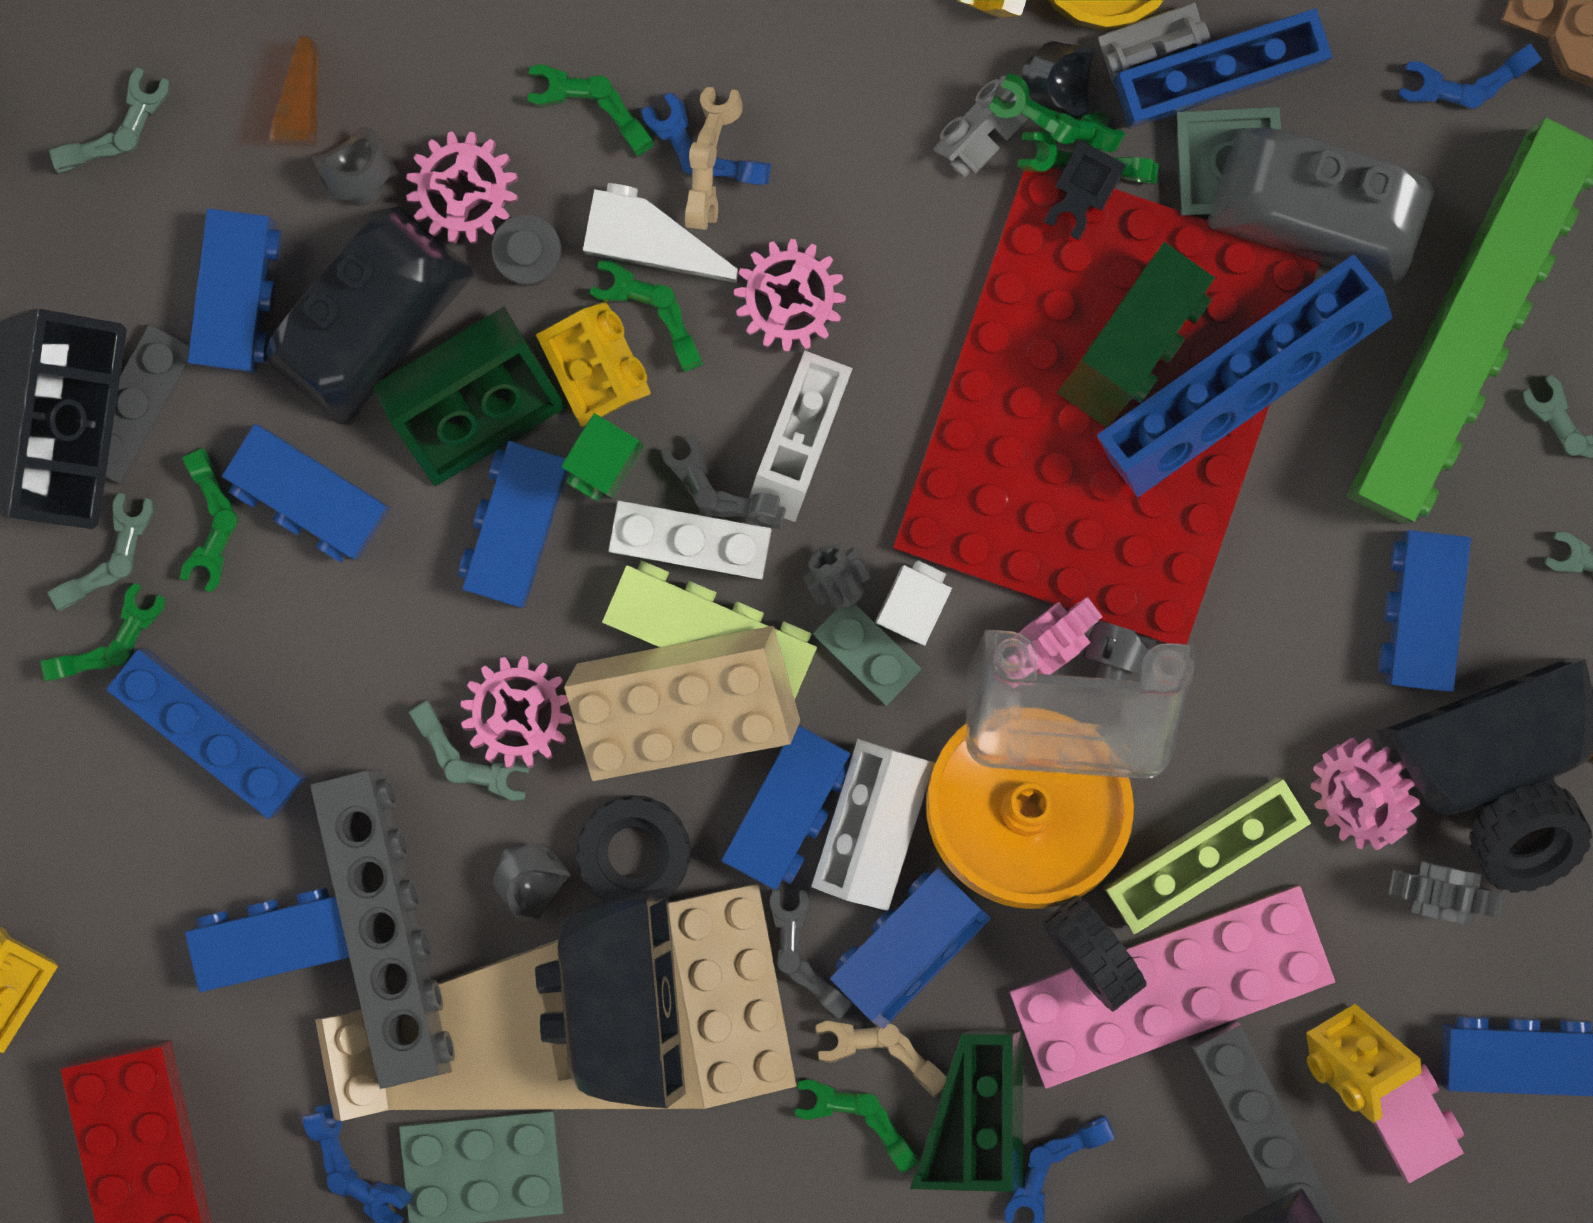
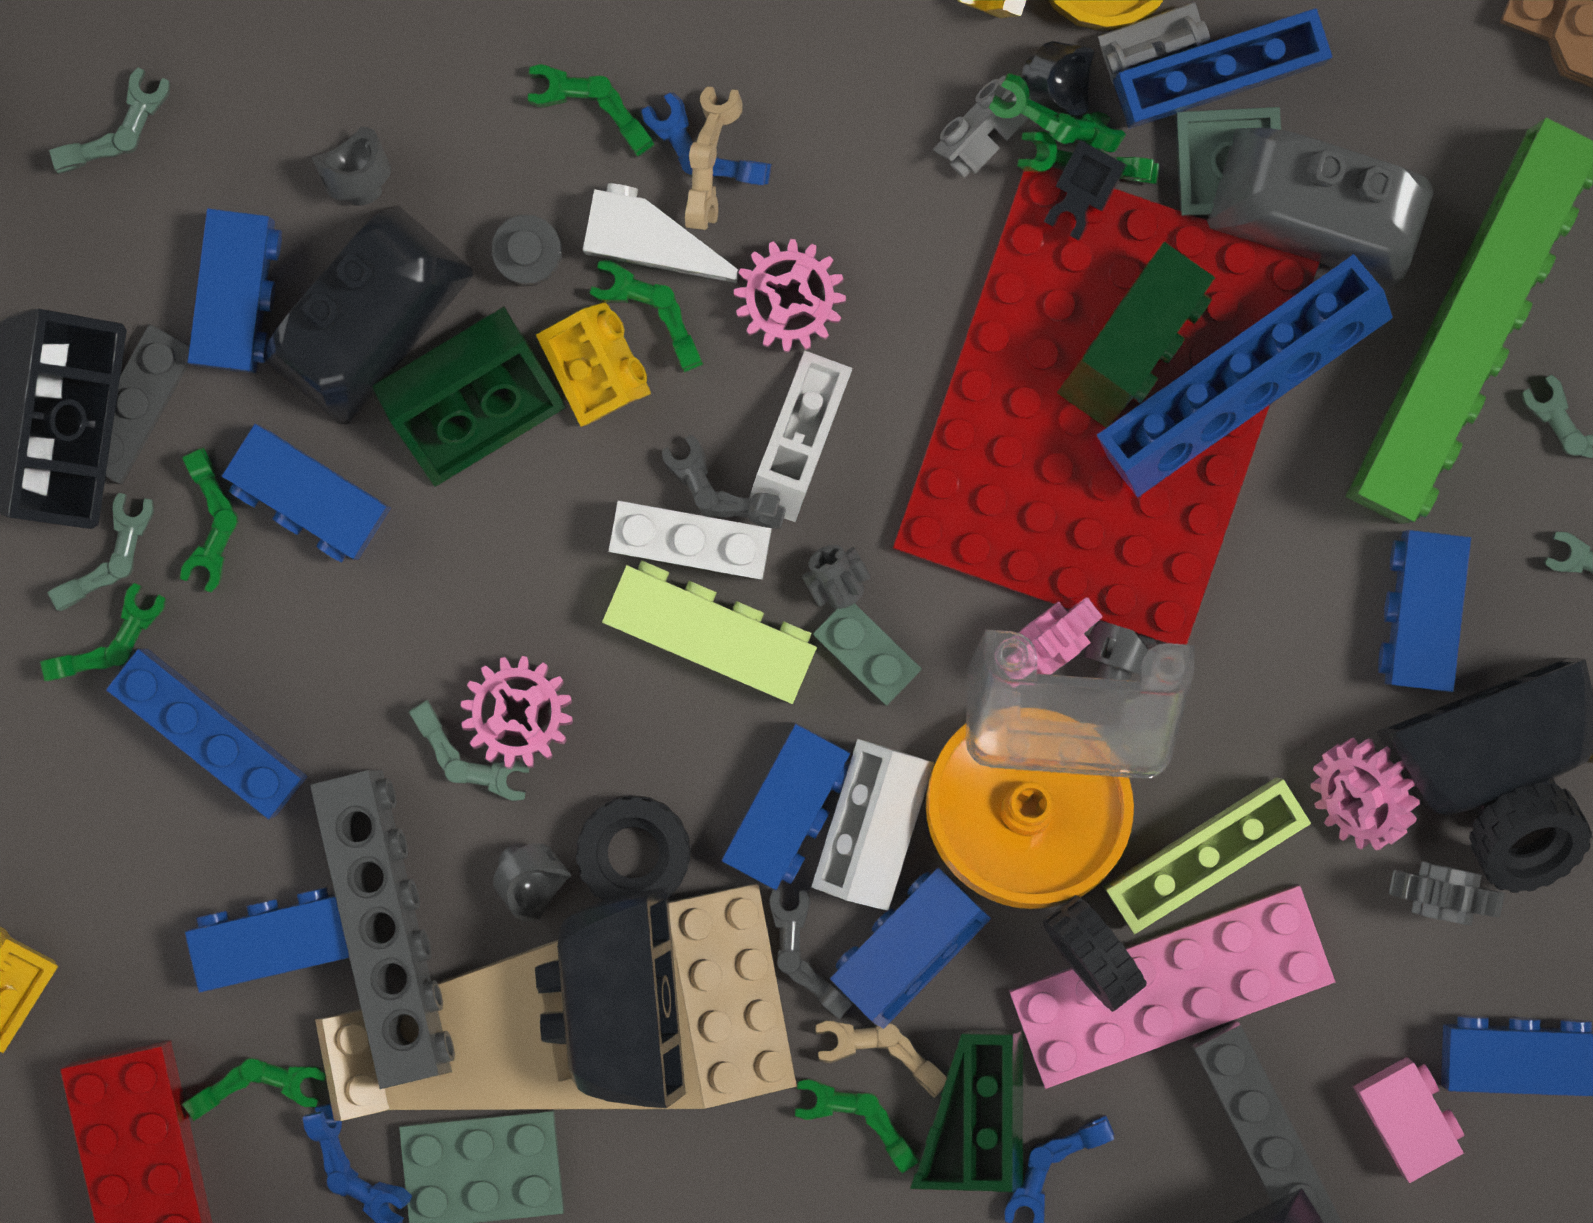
(260, 1072): none -> green piece
(297, 108): clear orange slope -> none
(466, 165): bright pink gear -> none
(513, 524): blue brick -> none
(601, 458): green brick -> none
(682, 703): tan brick -> none
(914, 602): white brick -> none
(1360, 1060): yellow bracket -> none
(1468, 95): blue piece -> none

